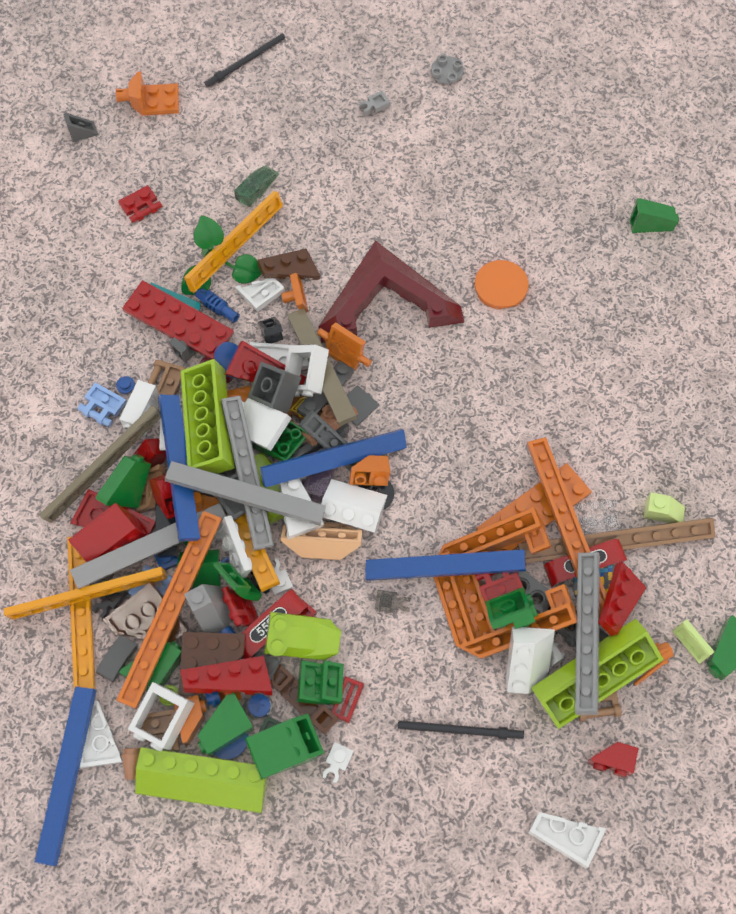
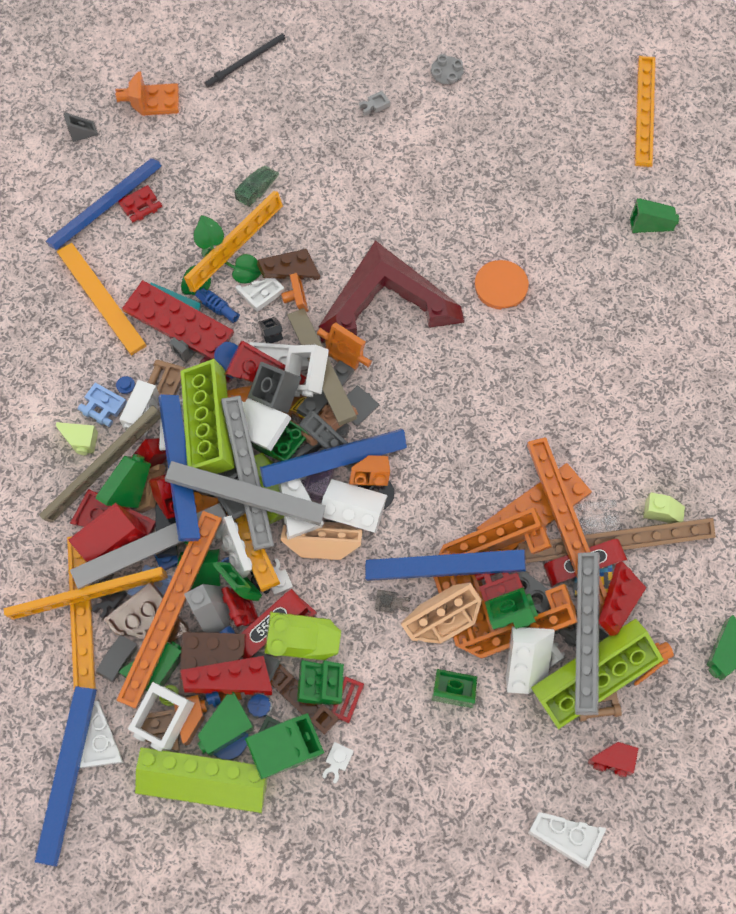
(80, 437): none -> yellowish green slope
(101, 299): none -> light orange tile
(103, 204): none -> blue tile
(129, 760): nougat cone -> none
(444, 614): none -> light nougat wedge
(454, 688): none -> green slope
(502, 732): black bar -> none
(645, 112): none -> light orange tile
(693, 641): yellowish green plate -> none

